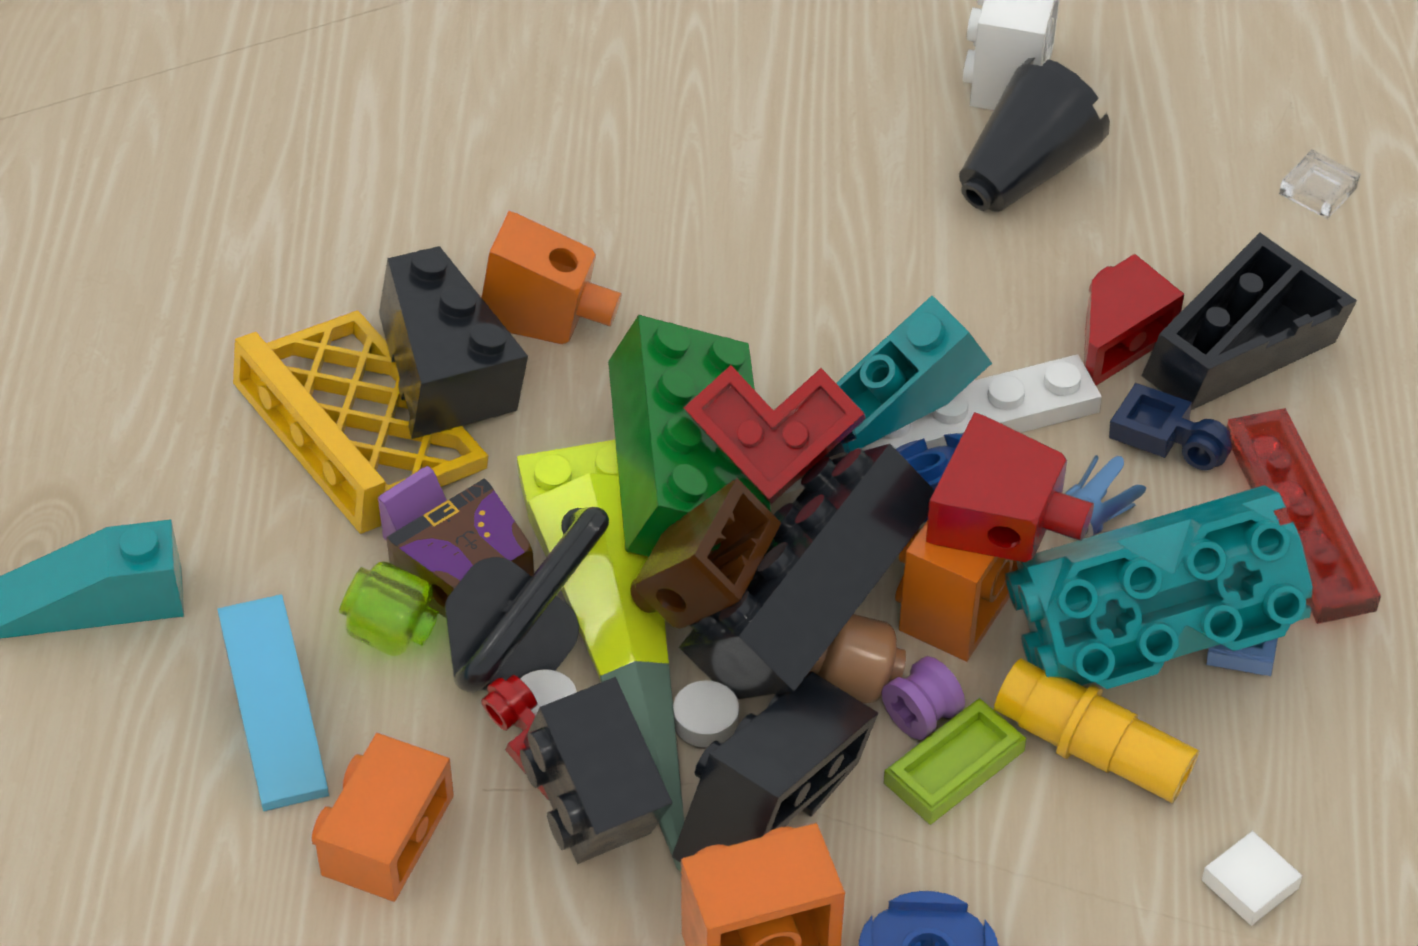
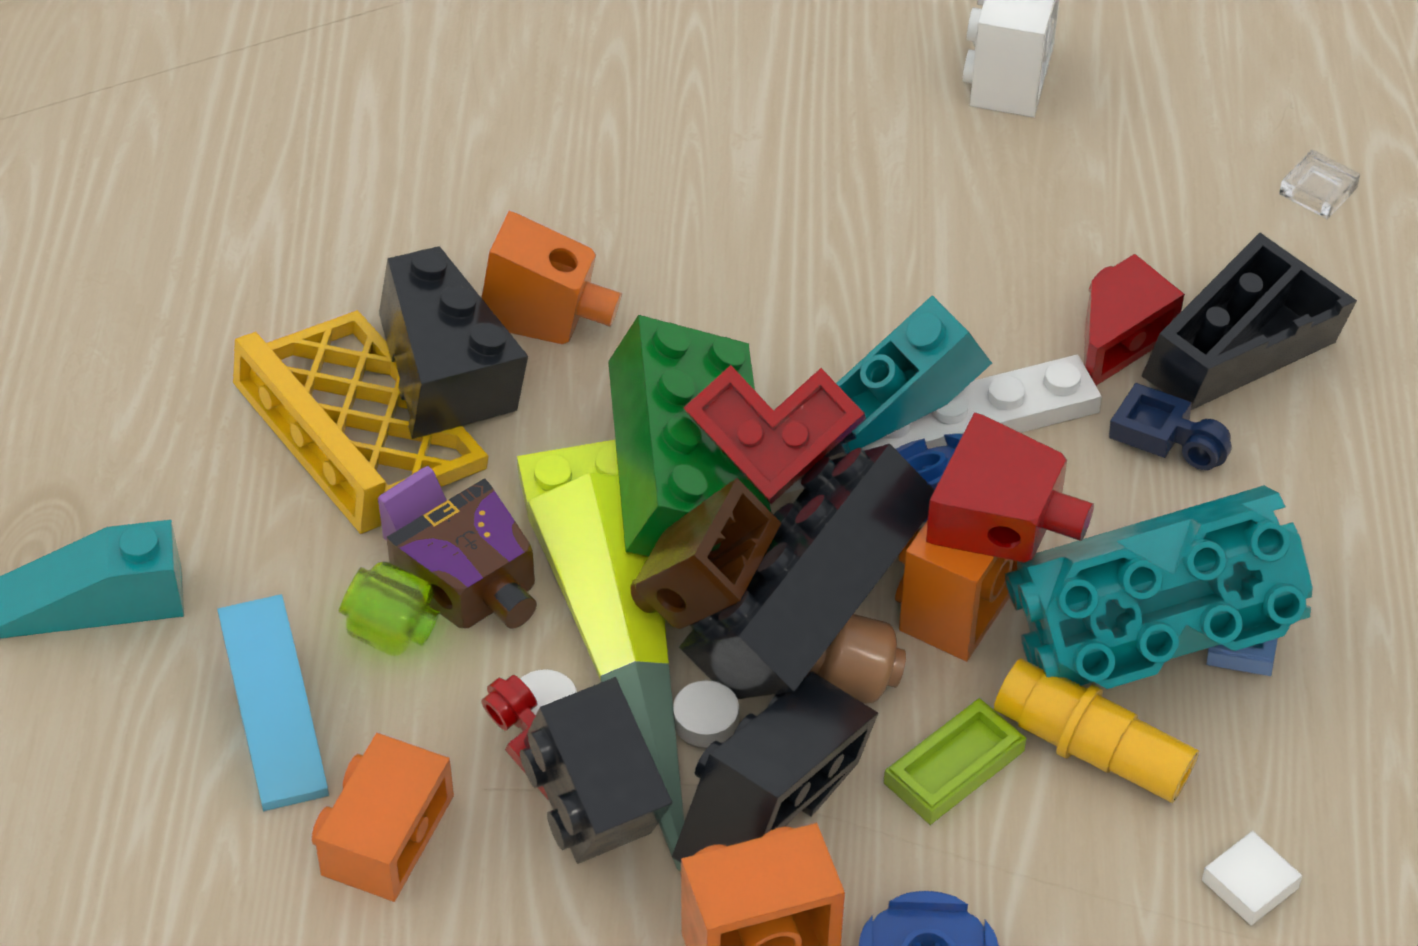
(512, 621): black piece -> none
(923, 697): medium lavender wheel -> none
(1032, 135): black cone -> none
(1097, 489): flat silver piece -> none
(1276, 457): clear red plate -> none

